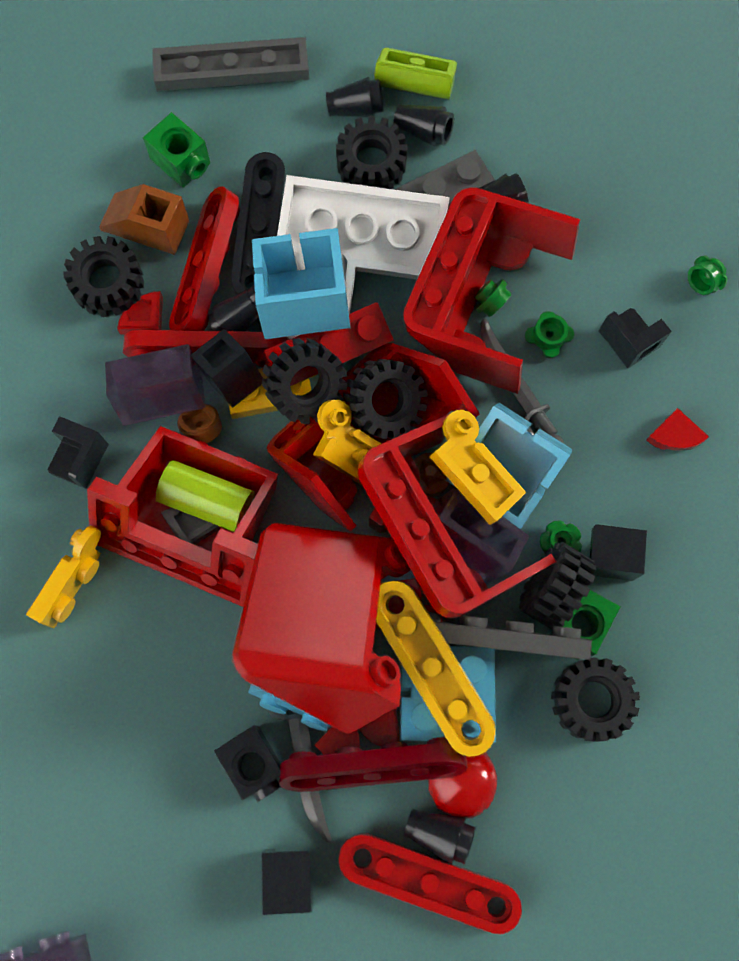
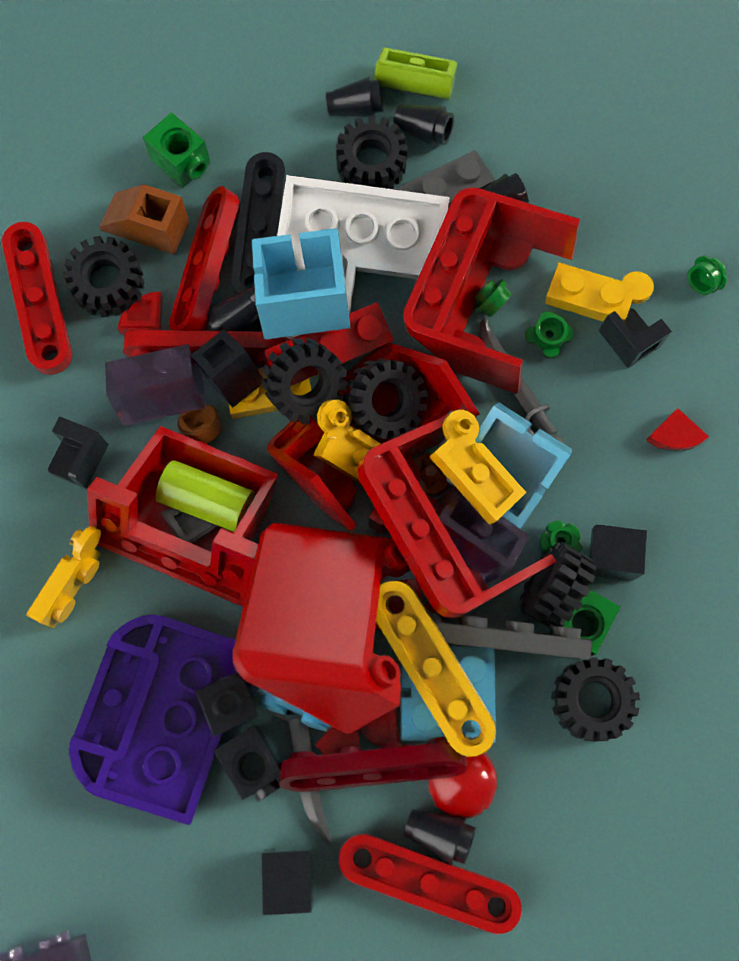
(36, 298): none -> red plate
(142, 723): none -> dark purple plate
(226, 703): none -> black brick
(230, 64): dark grey plate -> none
(597, 294): none -> yellow hinge

